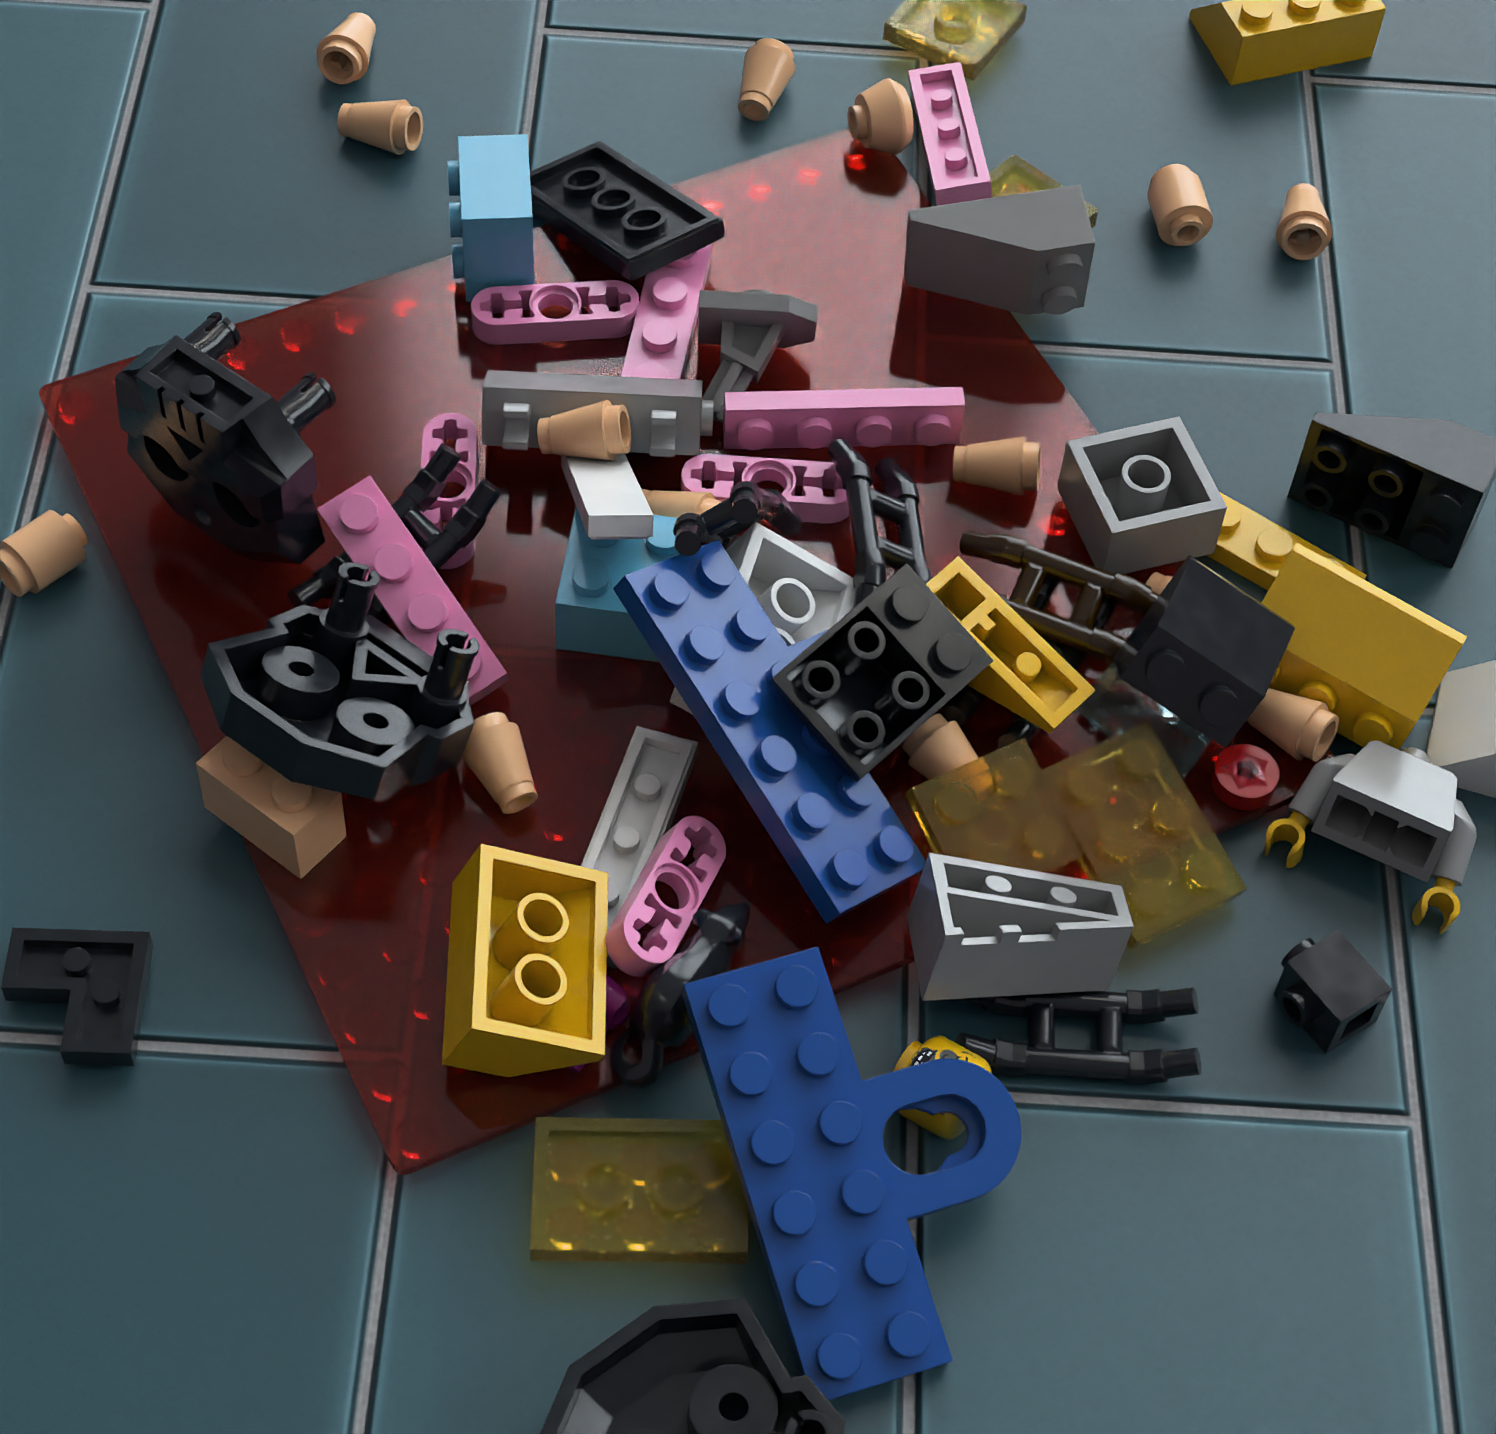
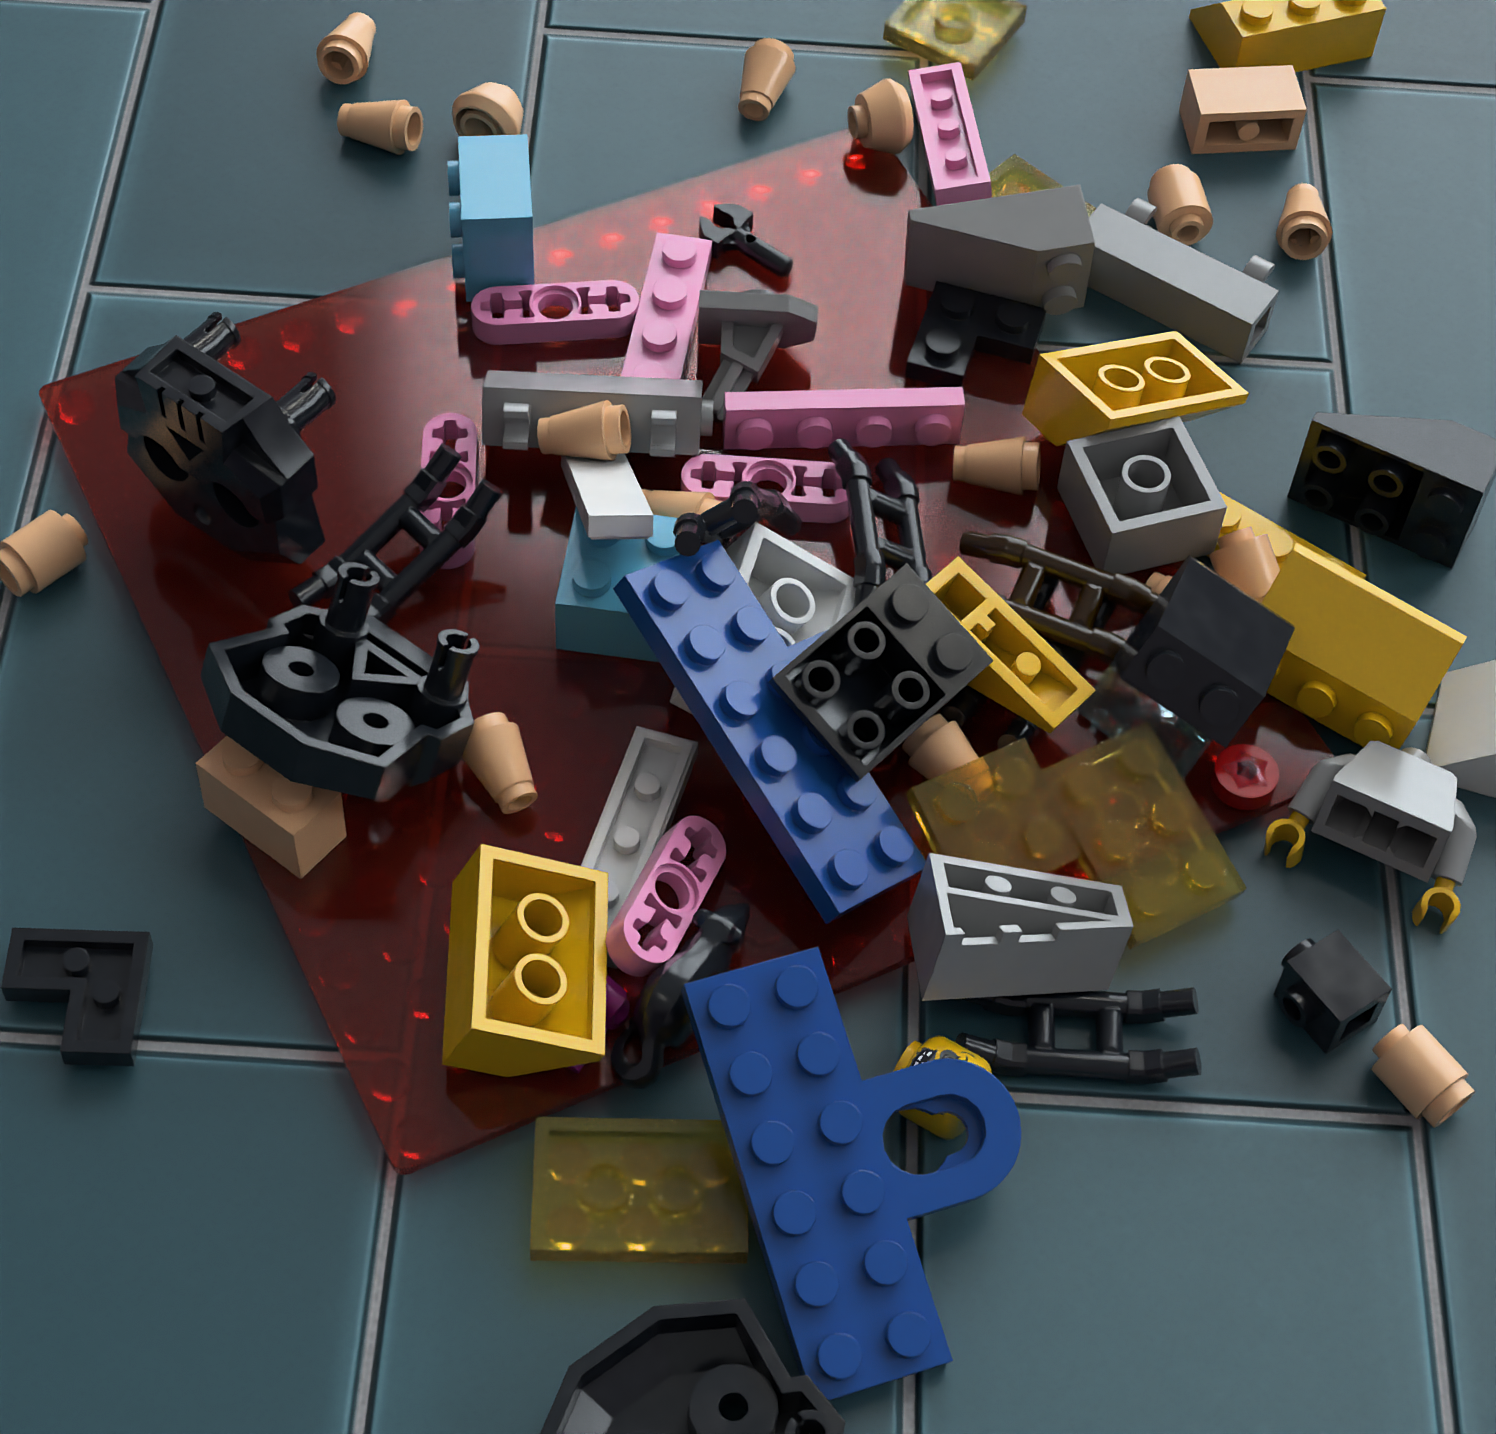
(408, 582): bright pink plate -> none
(488, 111): none -> light nougat cone
(620, 211): black tile -> none
(736, 236): none -> black bar
(966, 322): none -> black plate
(1125, 386): none -> yellow slope
(1178, 283): none -> light grey brick
(1242, 109): none -> light nougat brick
(1246, 562): none -> light nougat brick
(1295, 724): light nougat cone -> none
(1421, 1074): none -> light nougat brick

